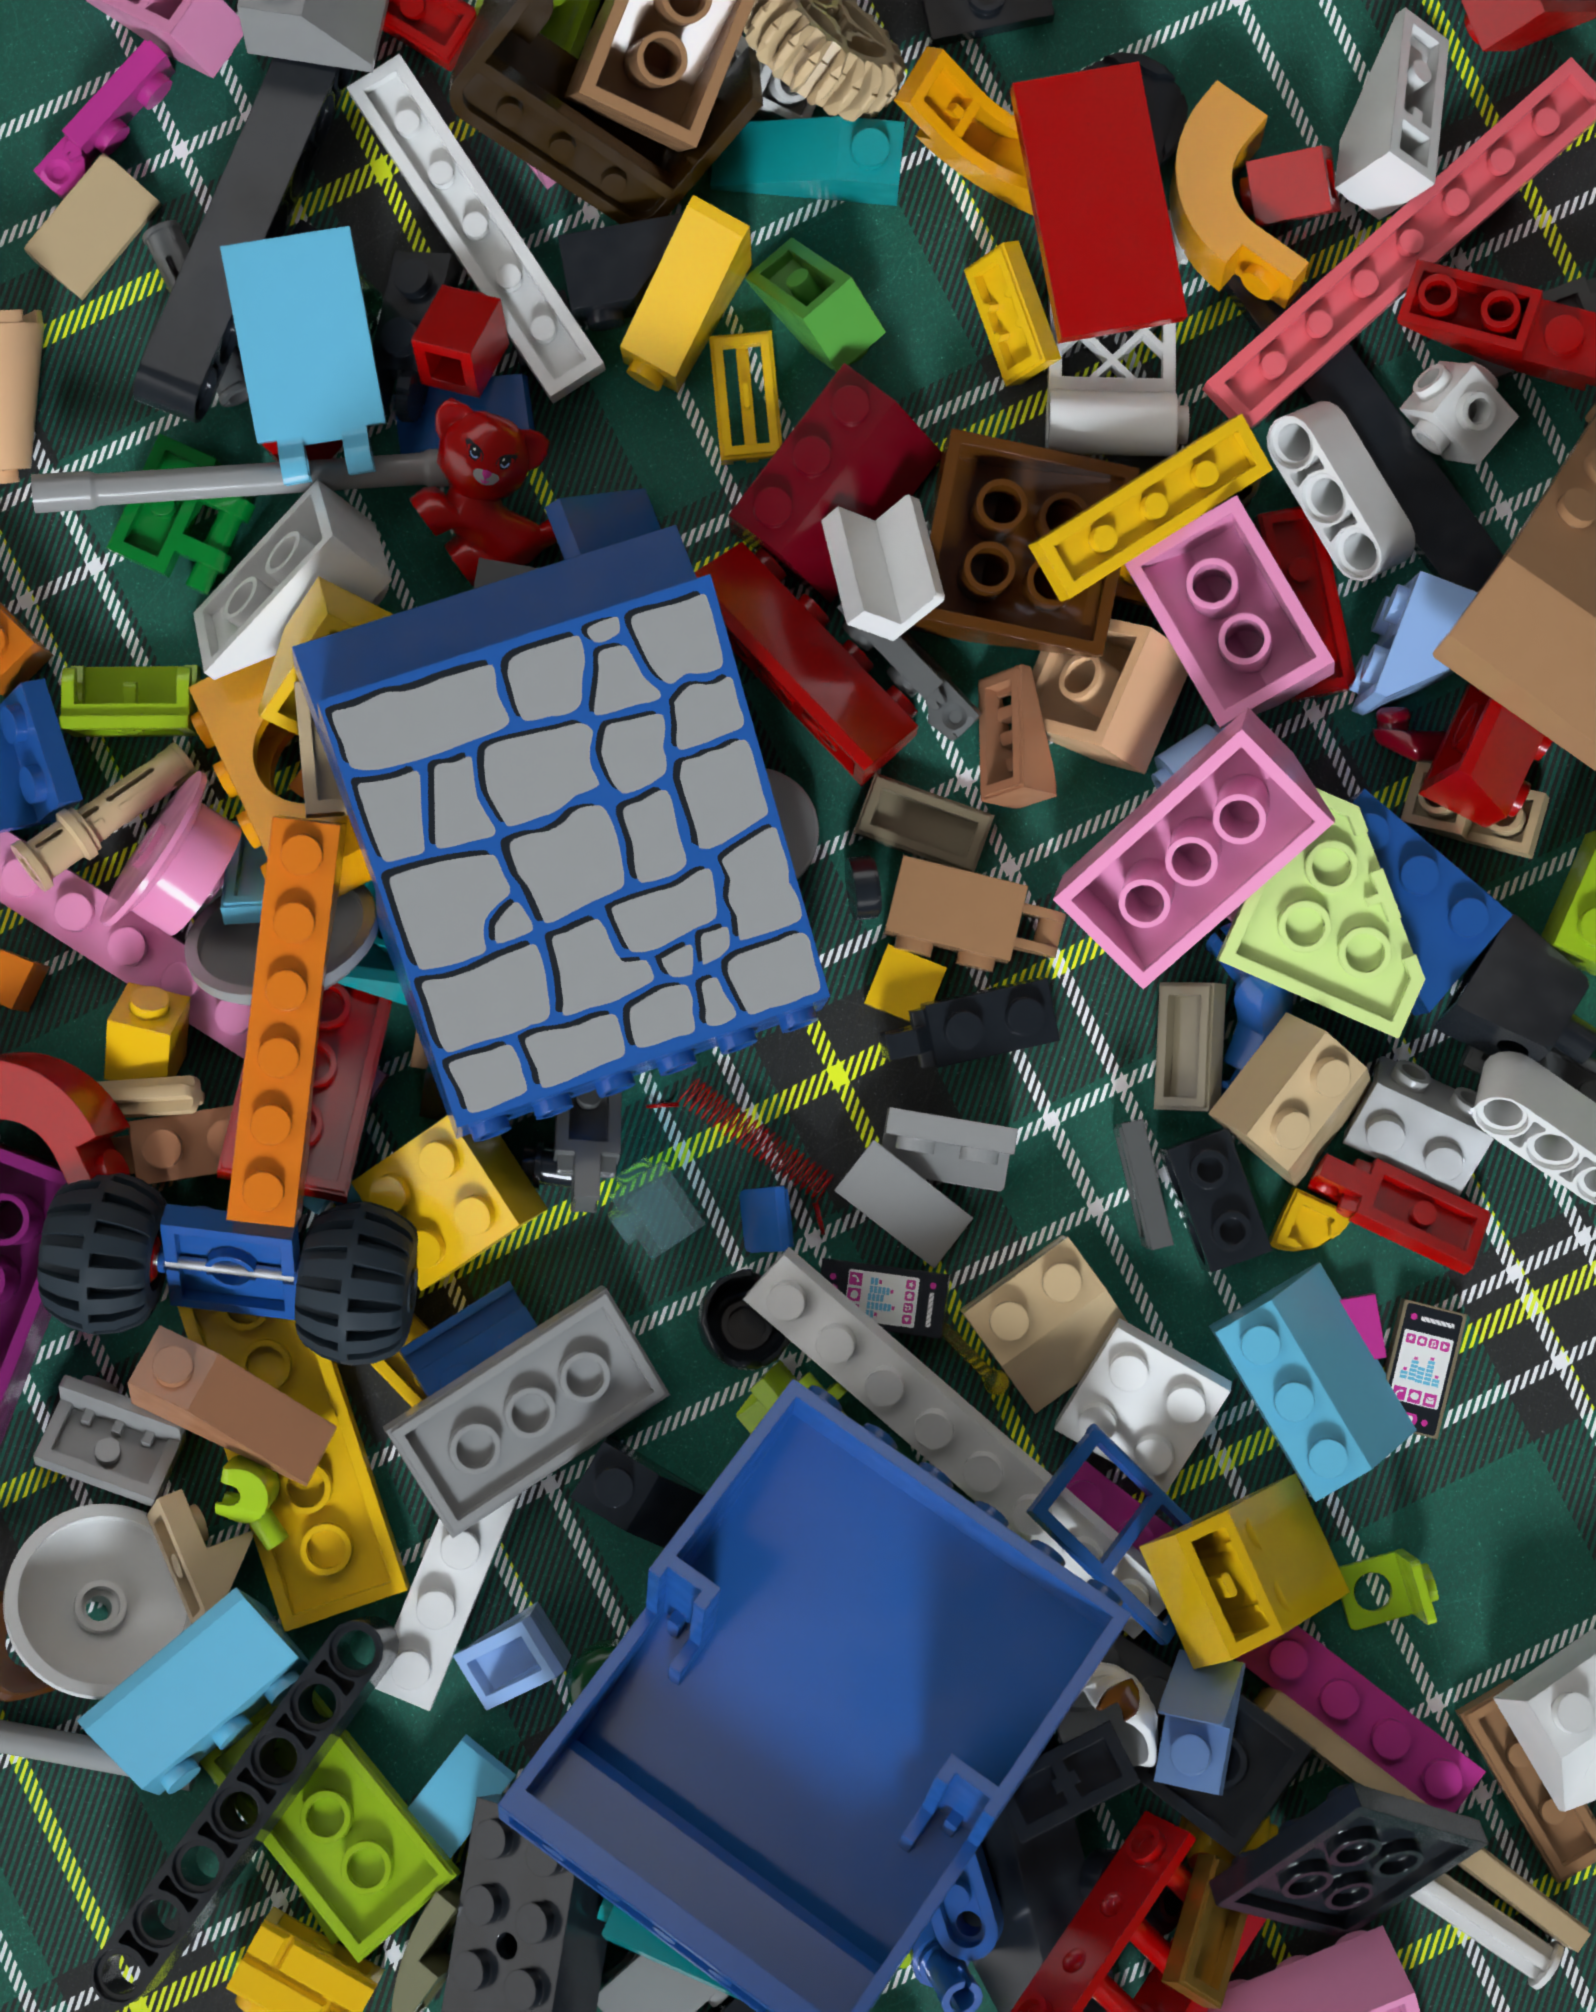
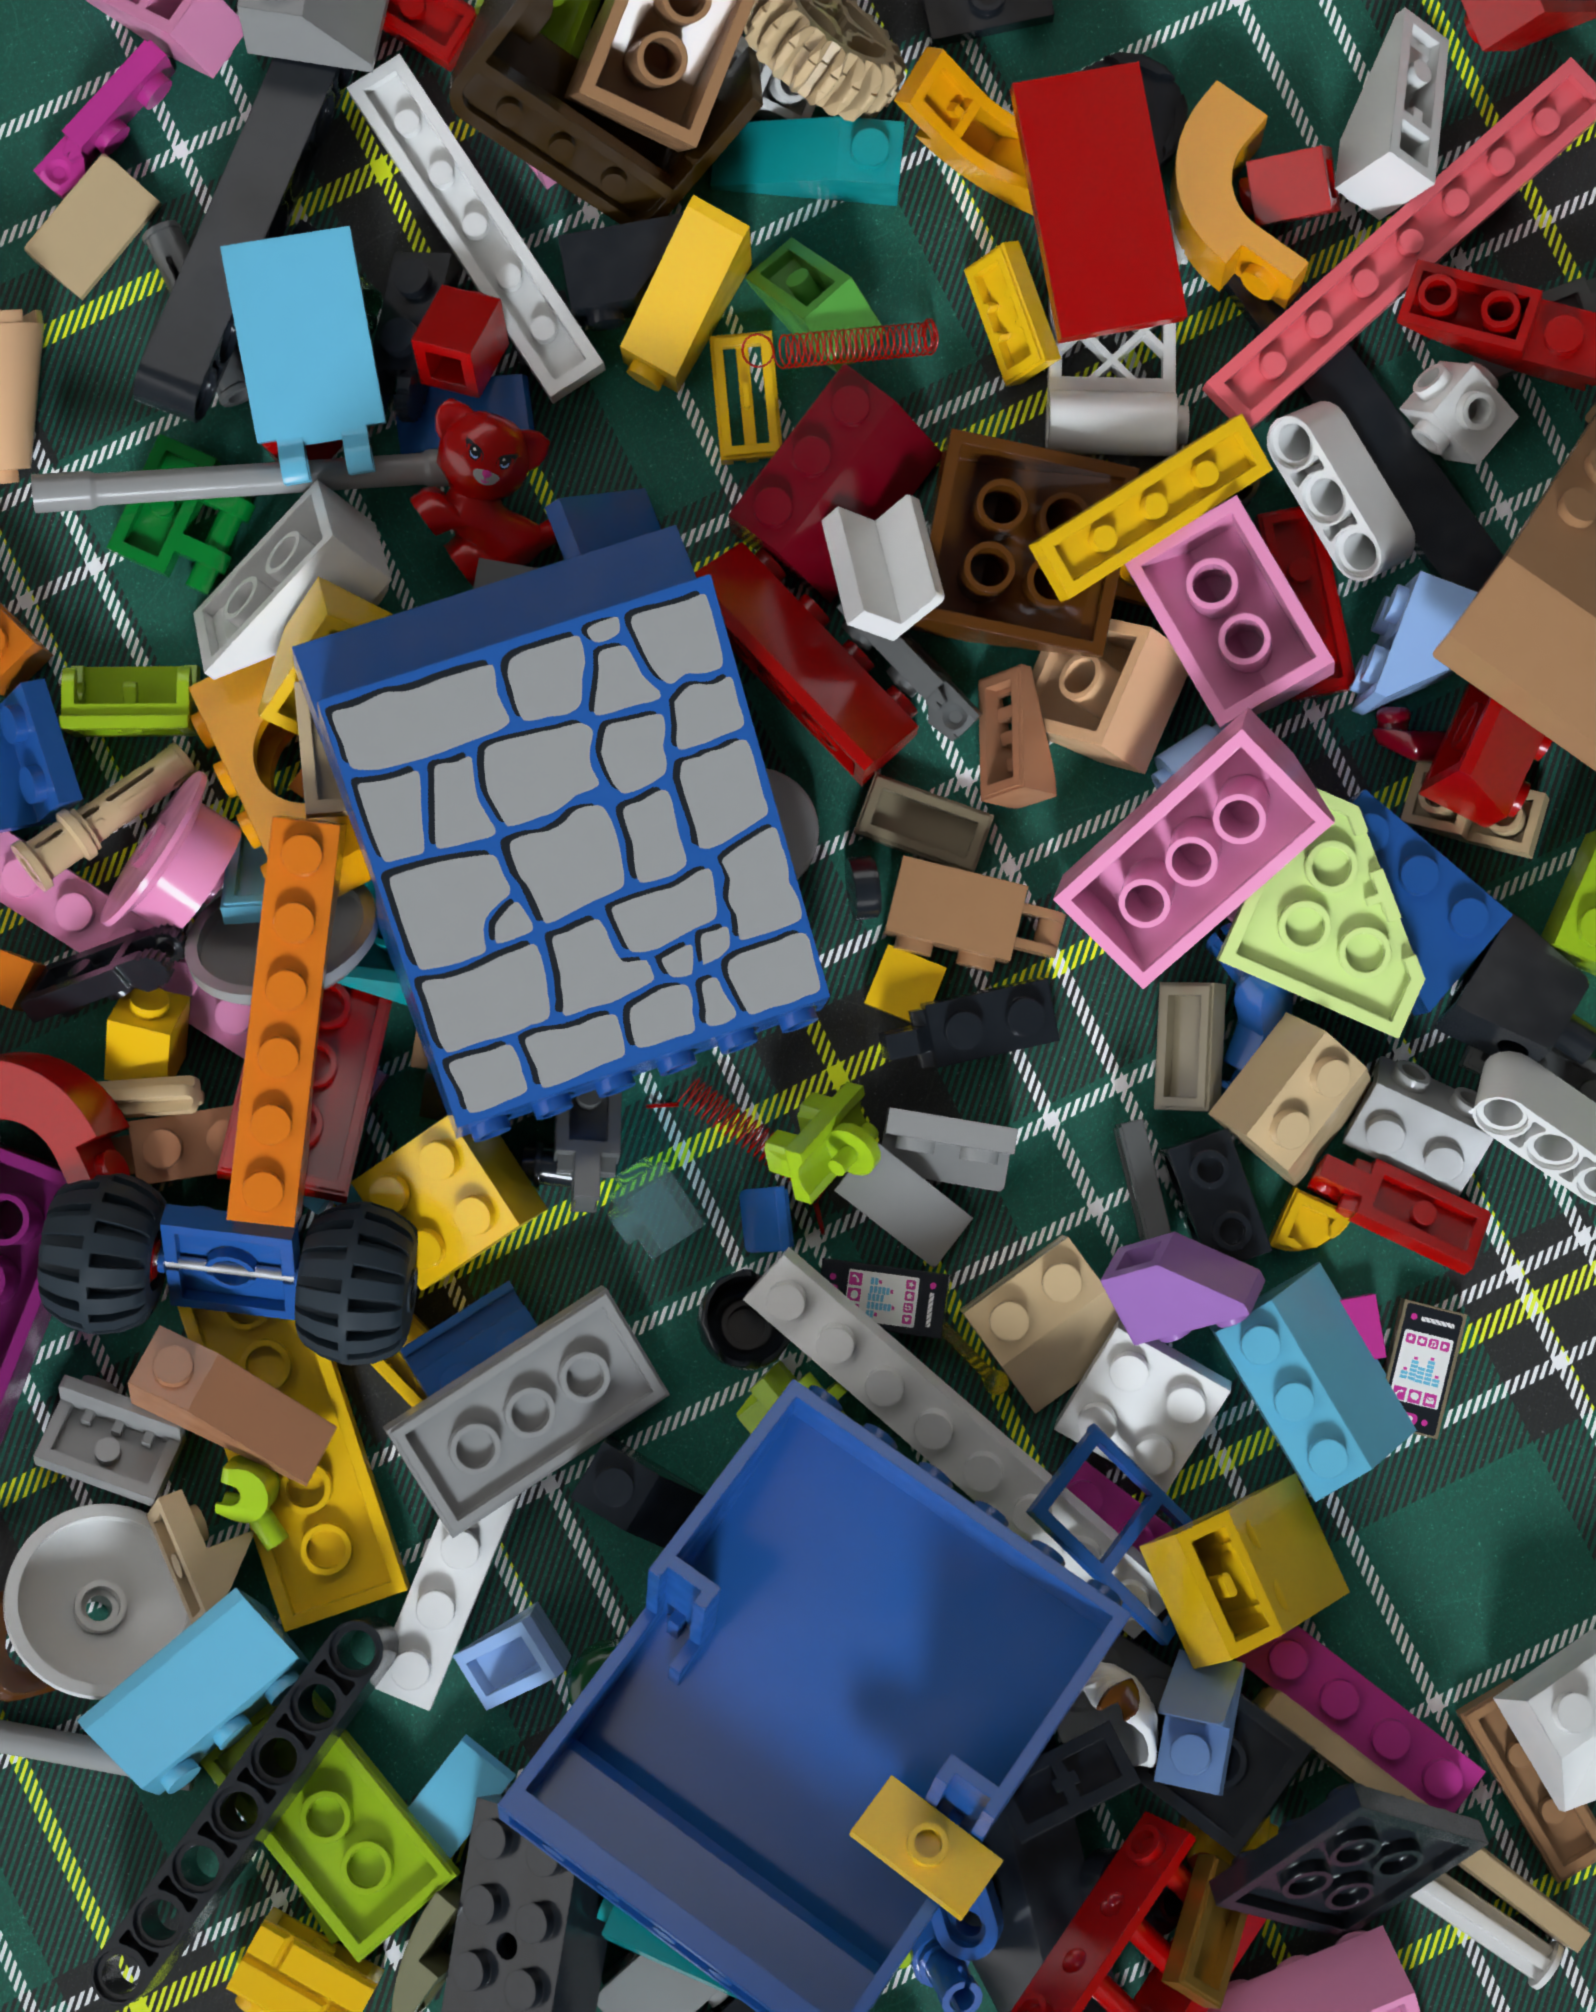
(108, 970): none -> black hinge
(830, 1143): none -> lime hips
(923, 334): none -> red piece
(926, 1847): none -> yellow plate
(1178, 1286): none -> medium lavender slope
(1410, 1589): lime bracket -> none

